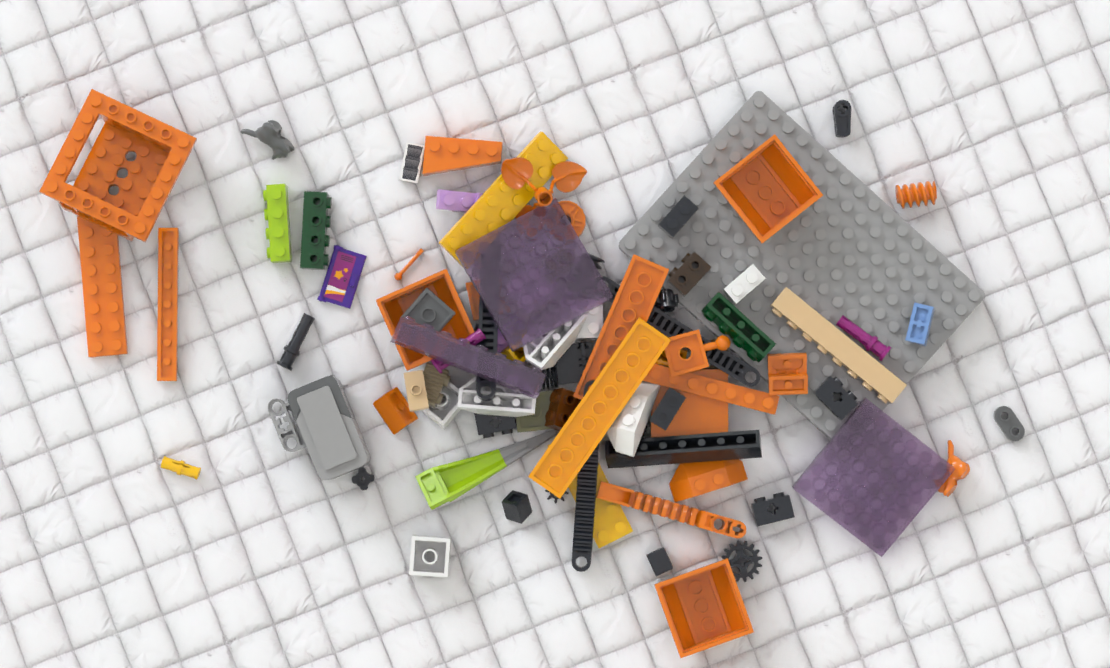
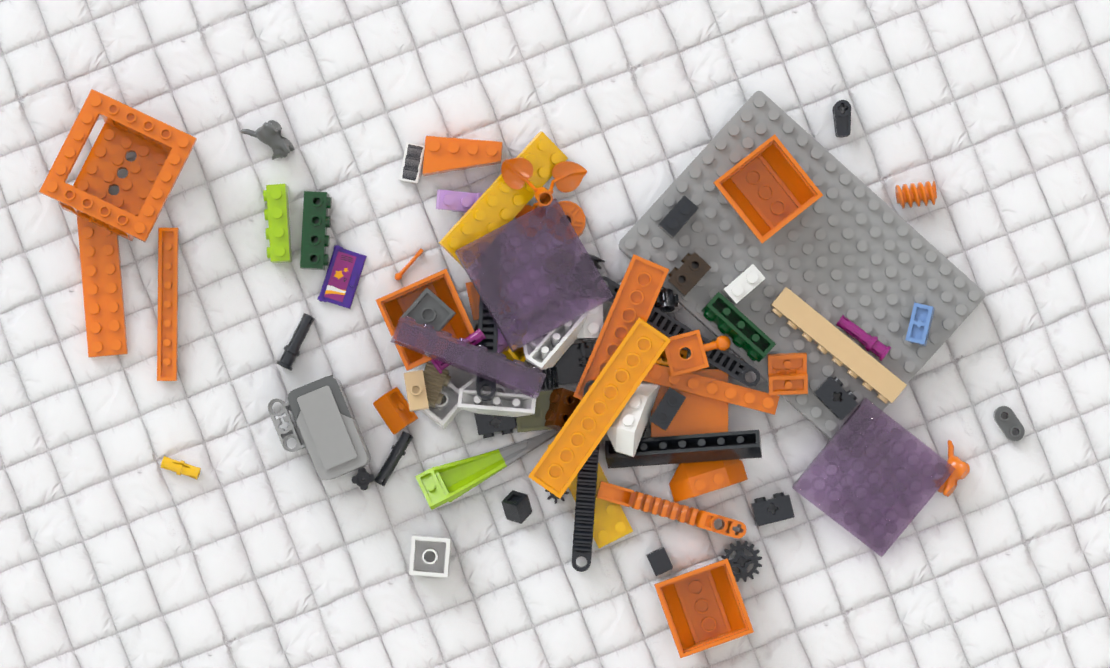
(393, 459): none -> black pin

